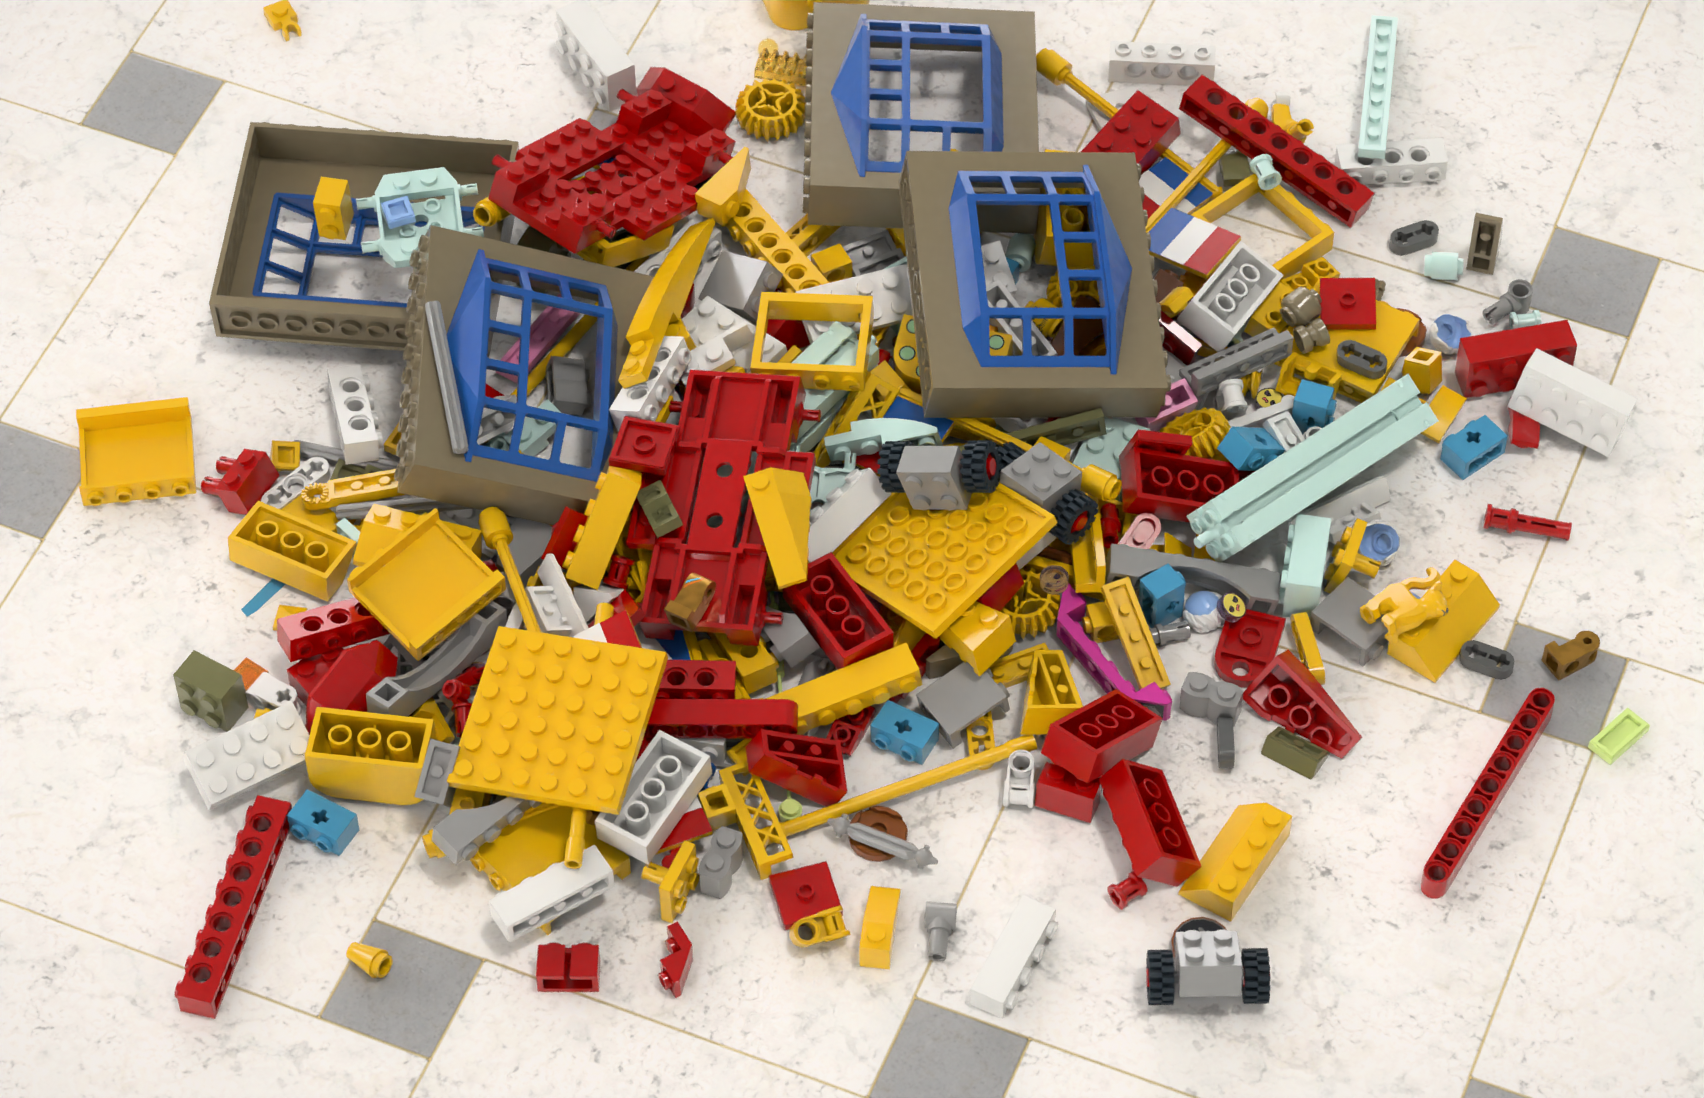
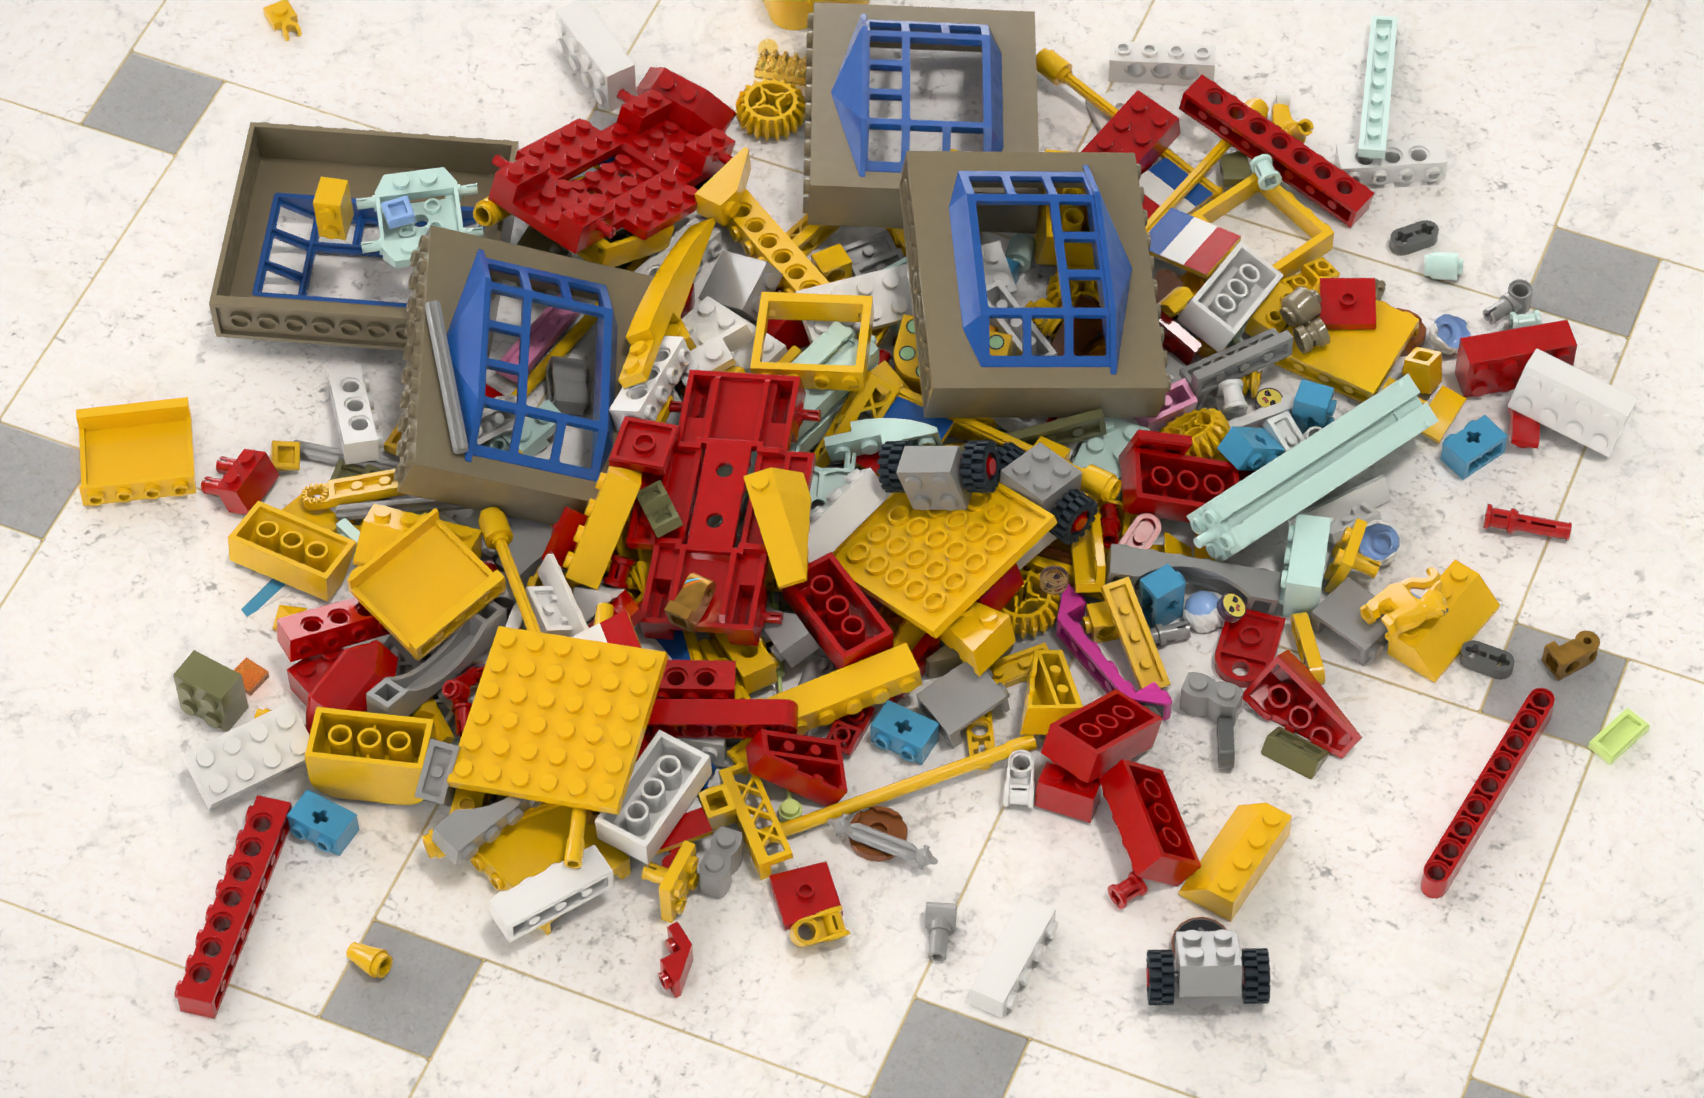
(271, 693): white piece -> none
(300, 475): white beam -> none
(568, 968): red piece -> none
(879, 927): yellow slope -> none
(1288, 384): yellow window -> none
(1361, 359): dark grey beam -> none
(1485, 243): dark tan slope -> none

